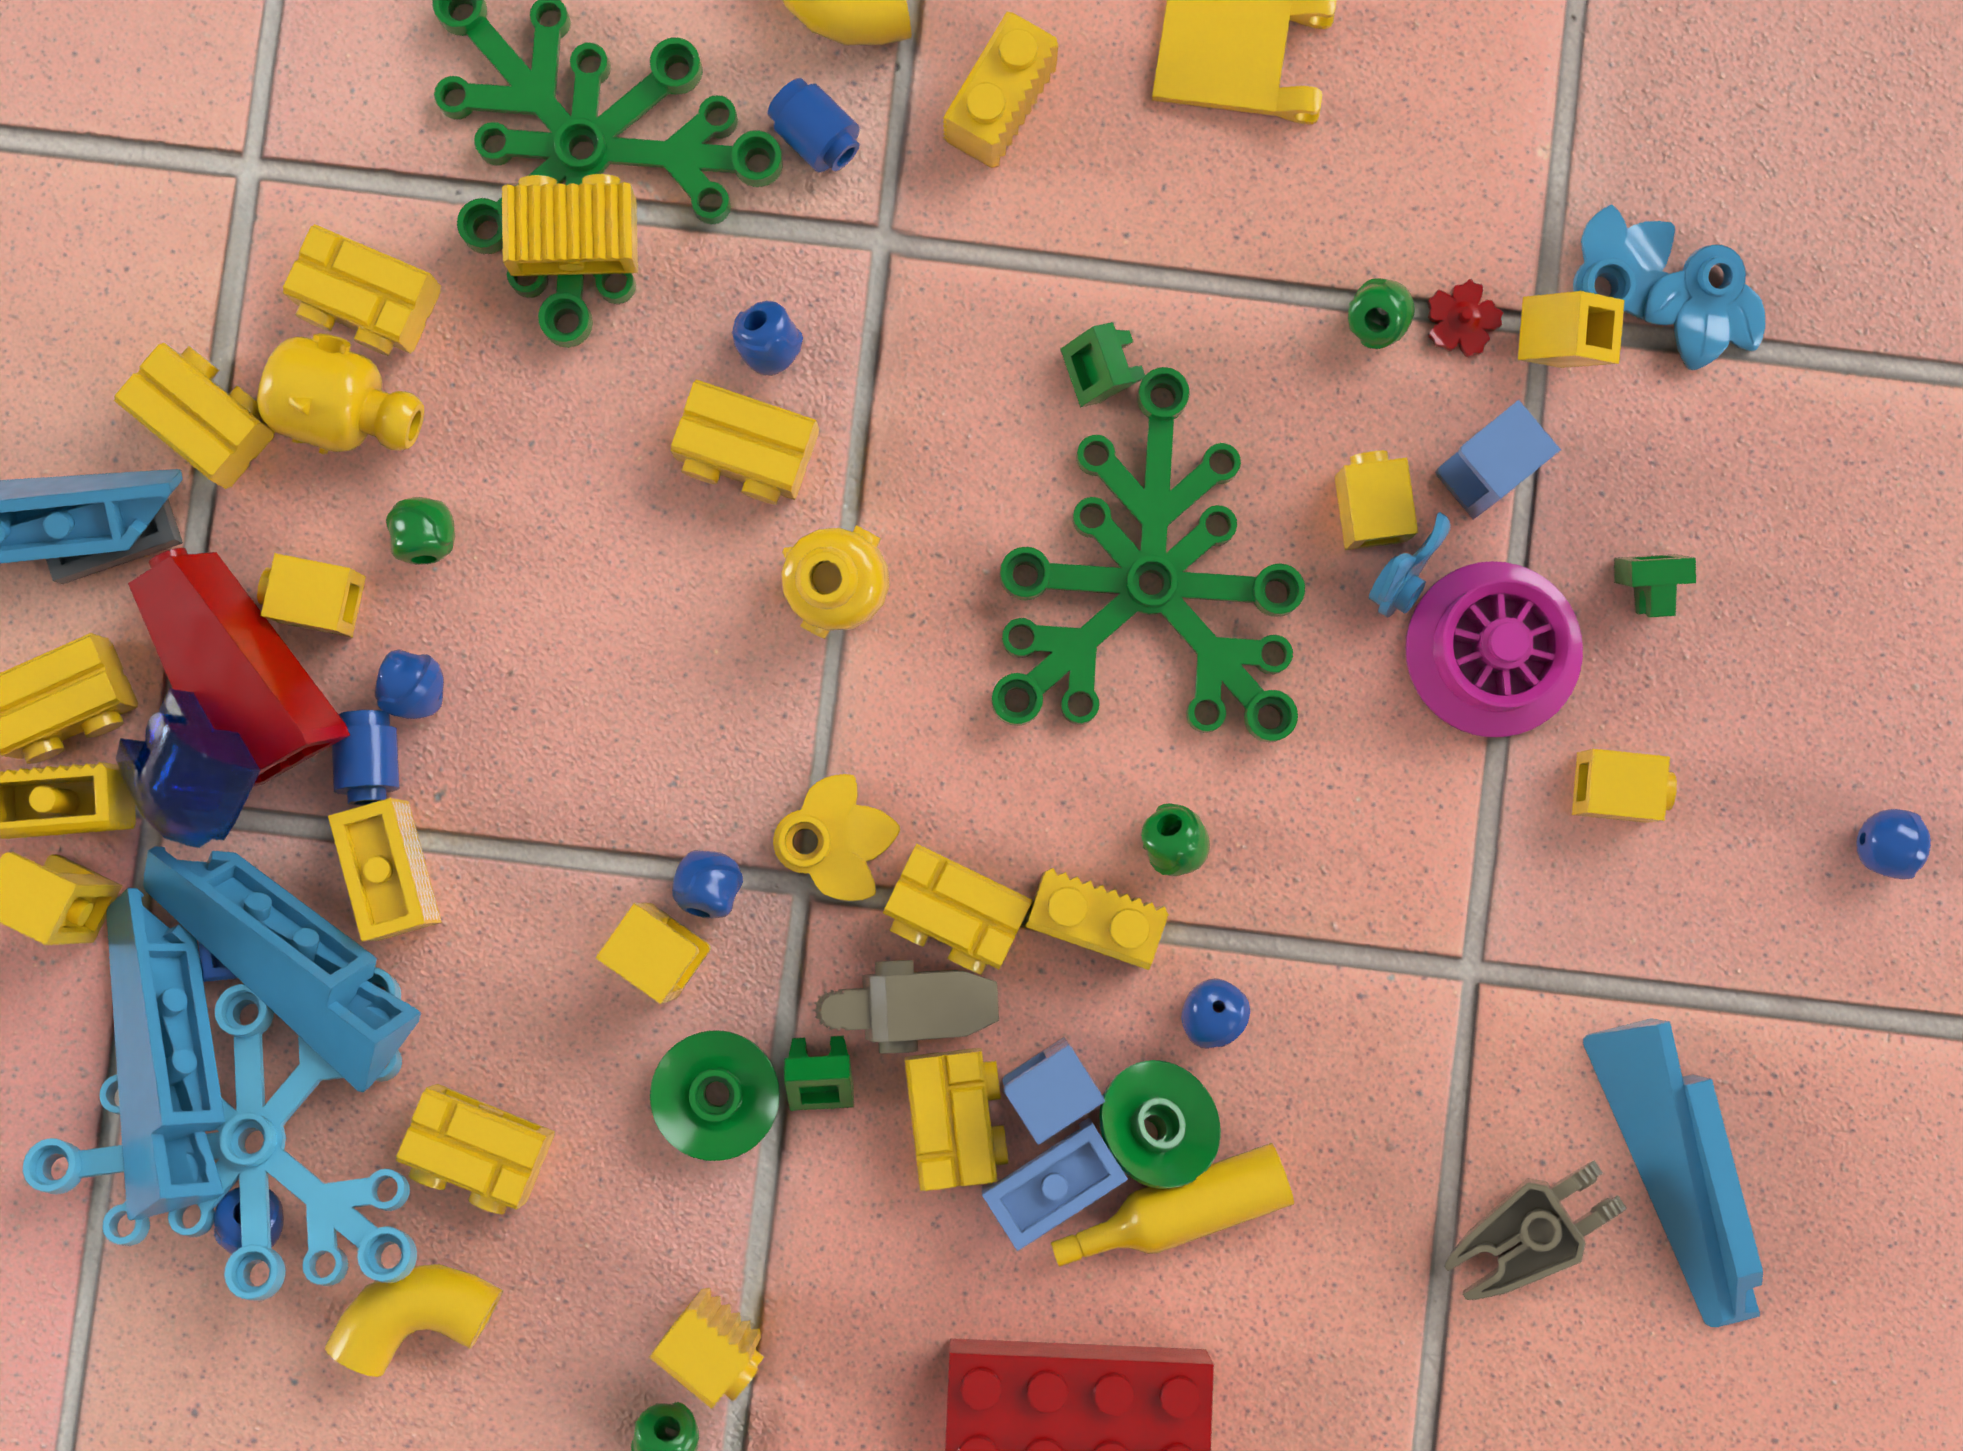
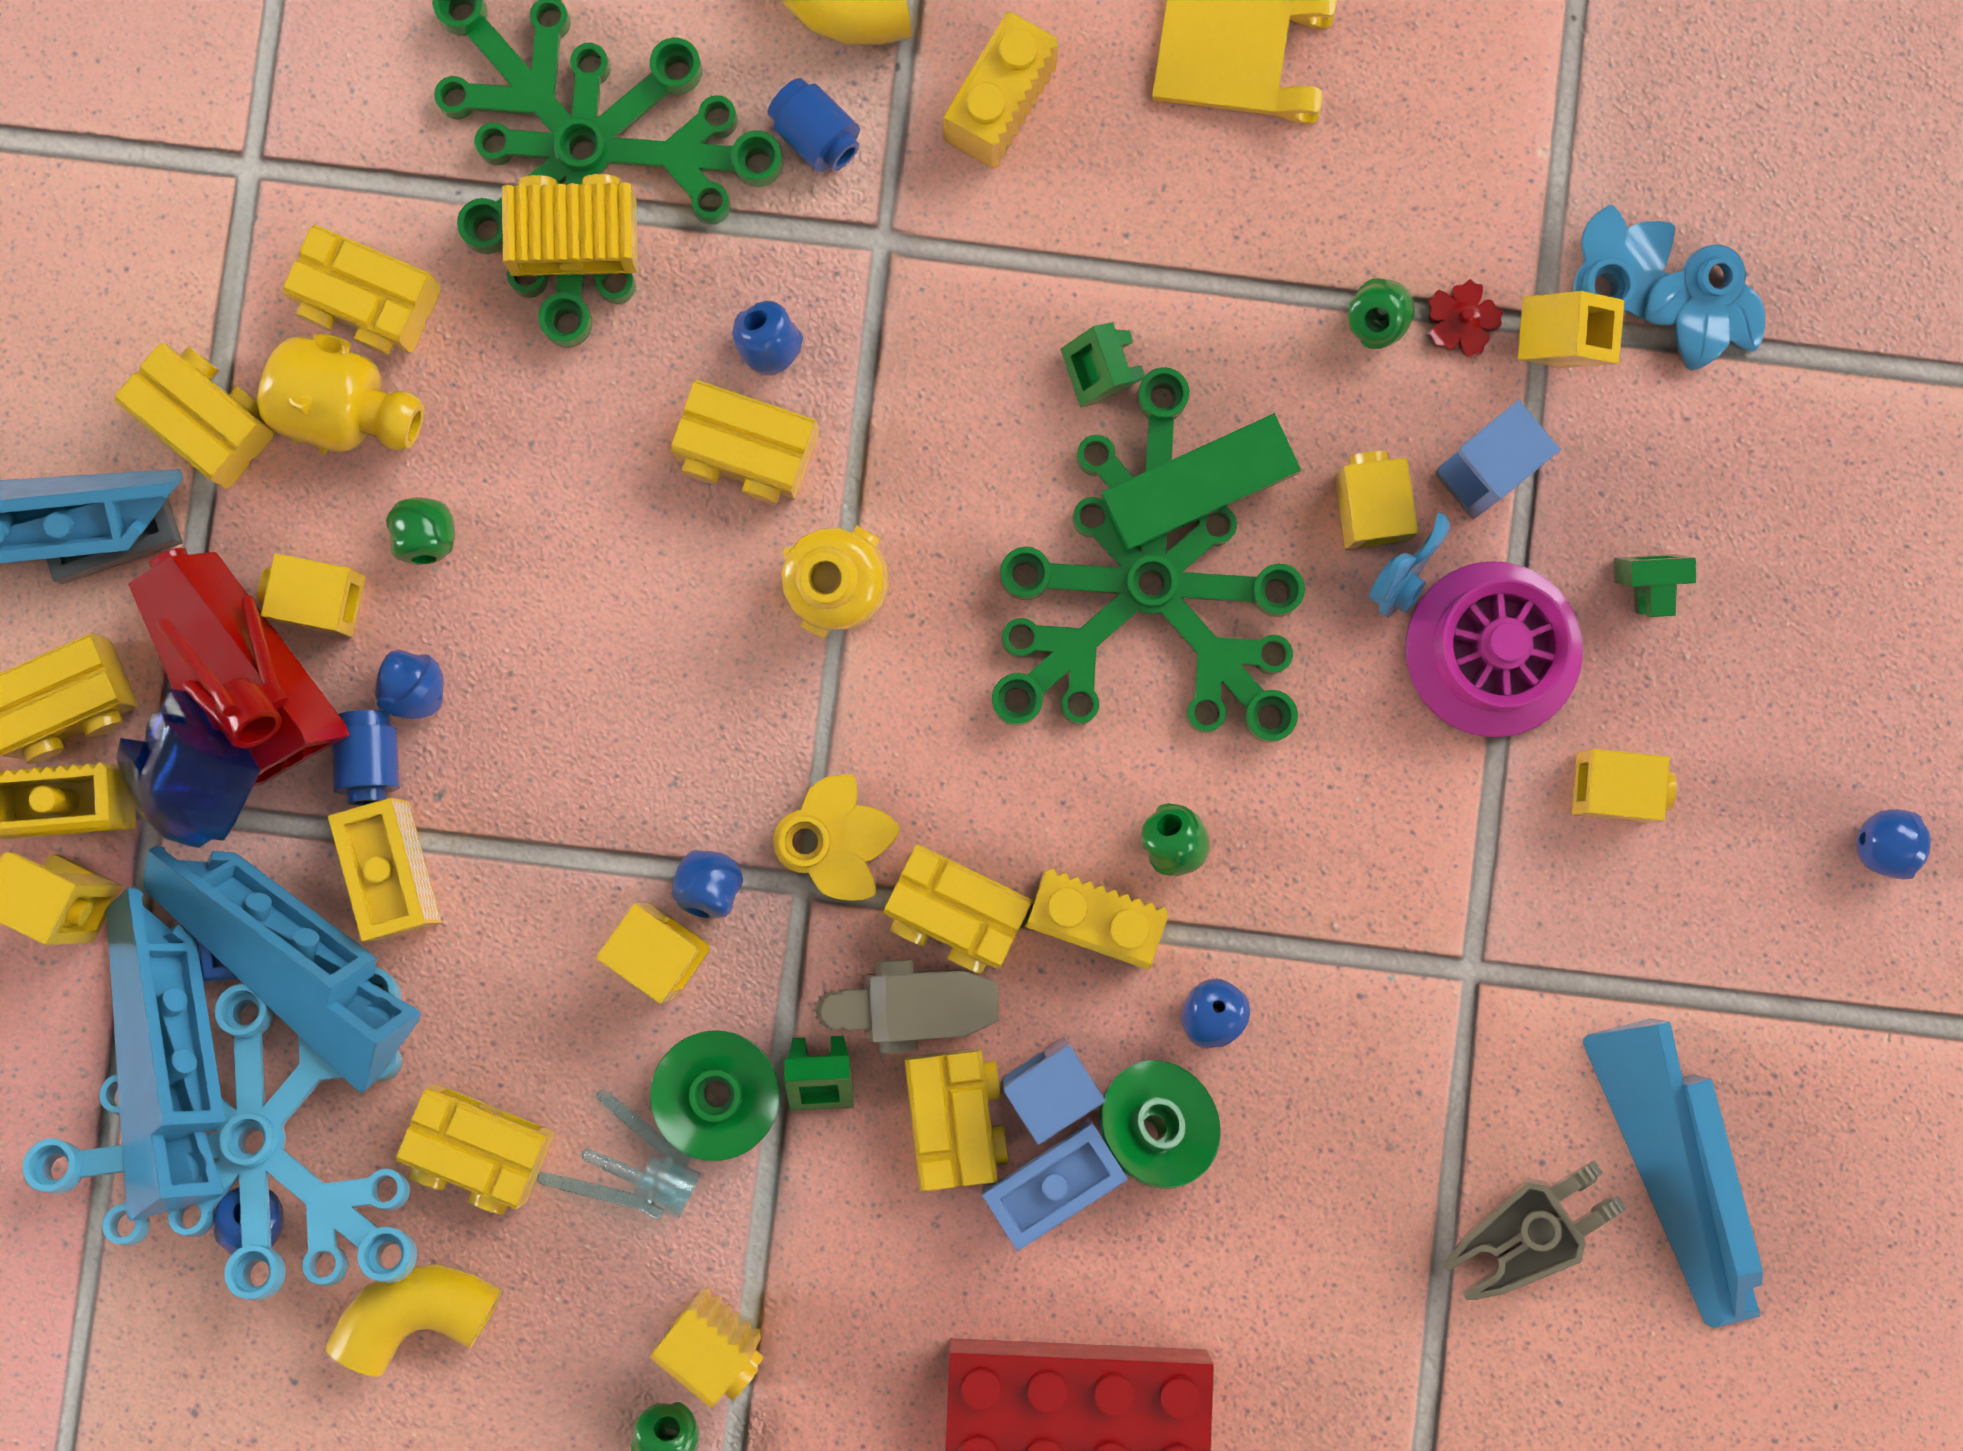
(238, 707): none -> red plant
(662, 1186): none -> clear light blue plant
(1165, 1218): yellow piece -> none
(1200, 482): none -> green tile

